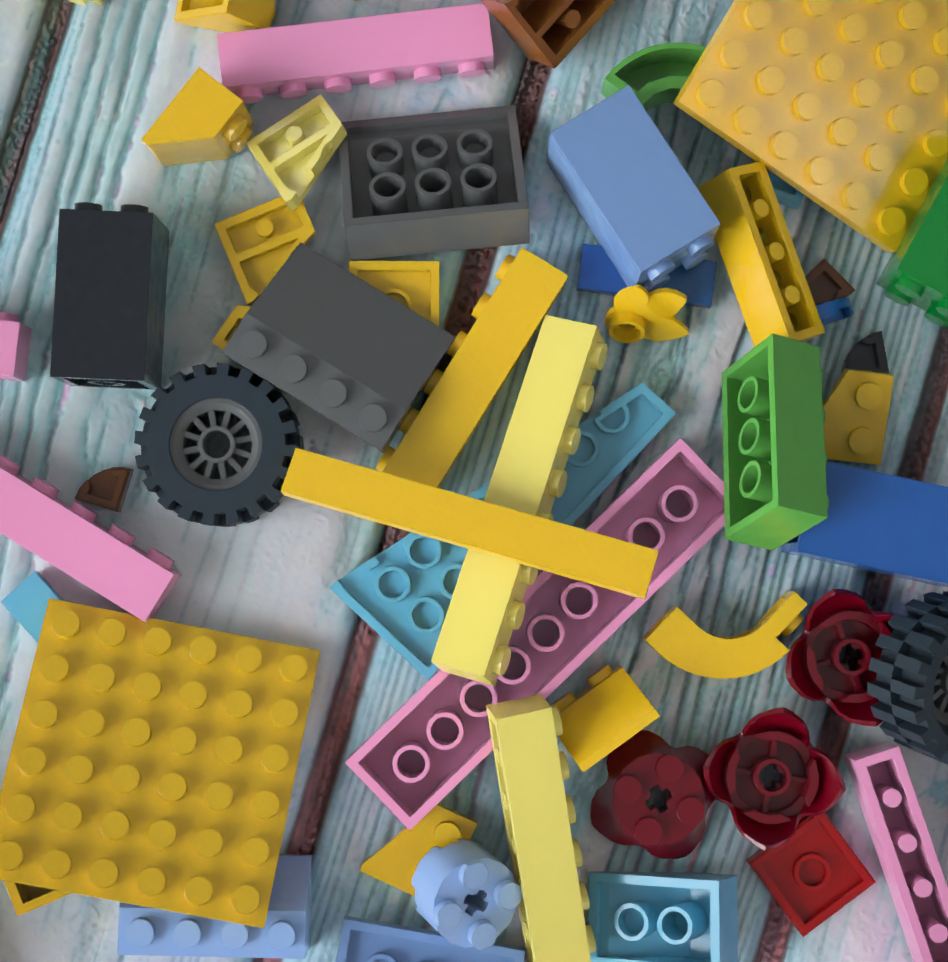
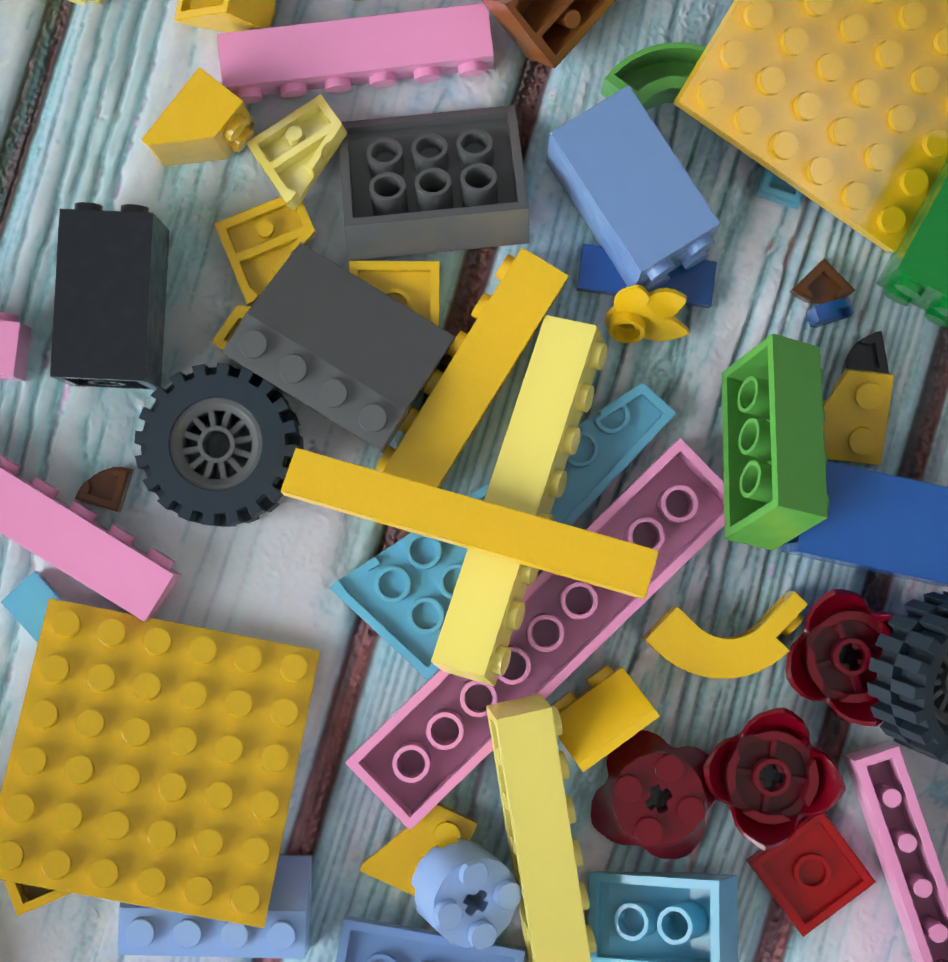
(761, 255): yellow brick -> none

